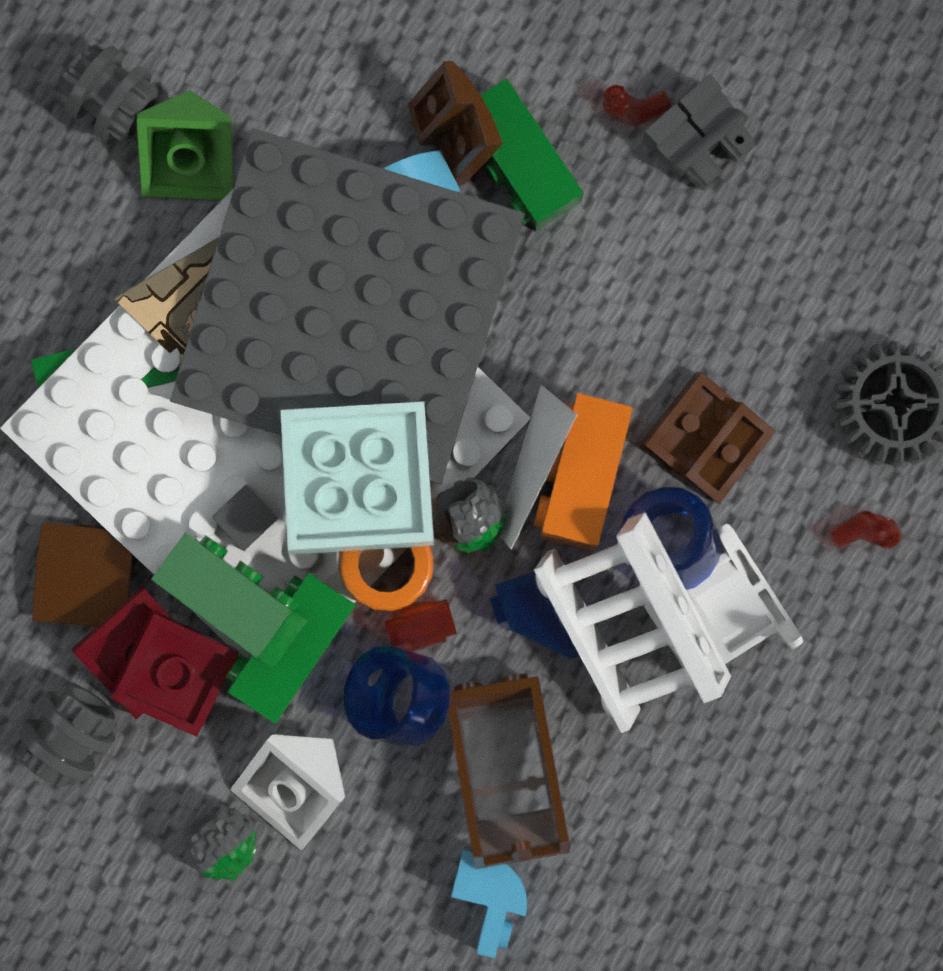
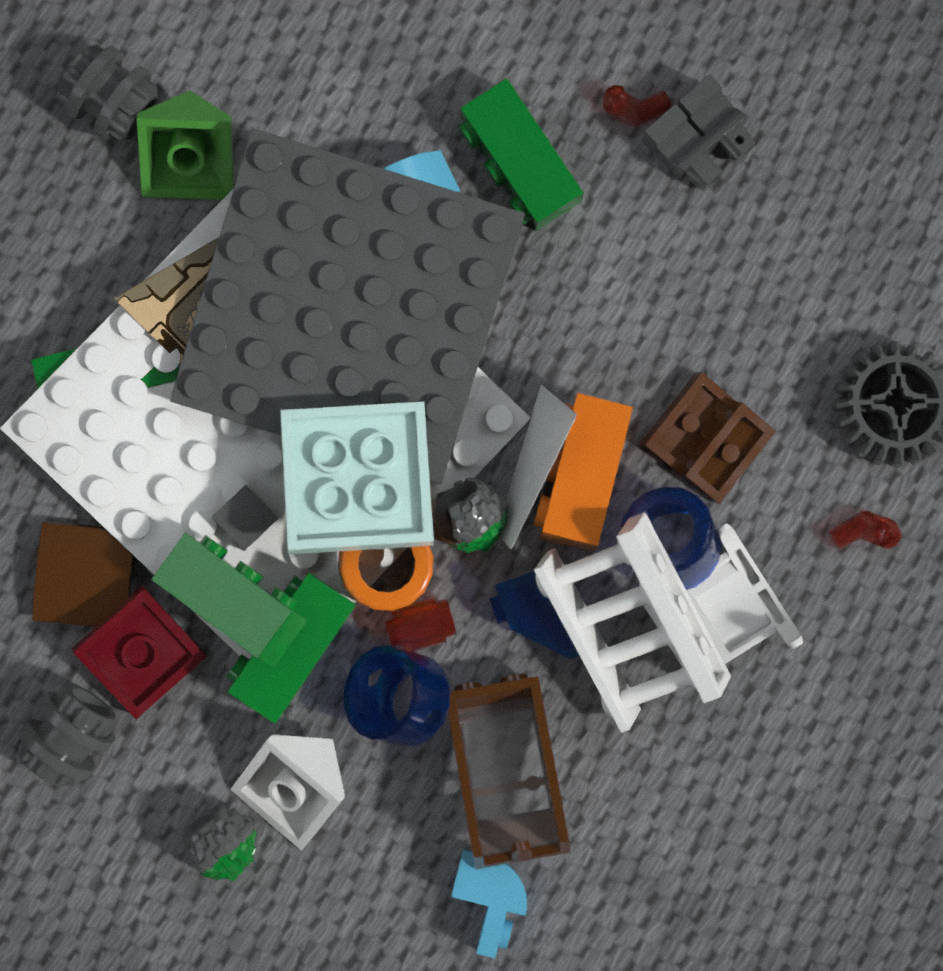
(174, 673): dark red plate -> none
(456, 120): reddish brown slope -> none

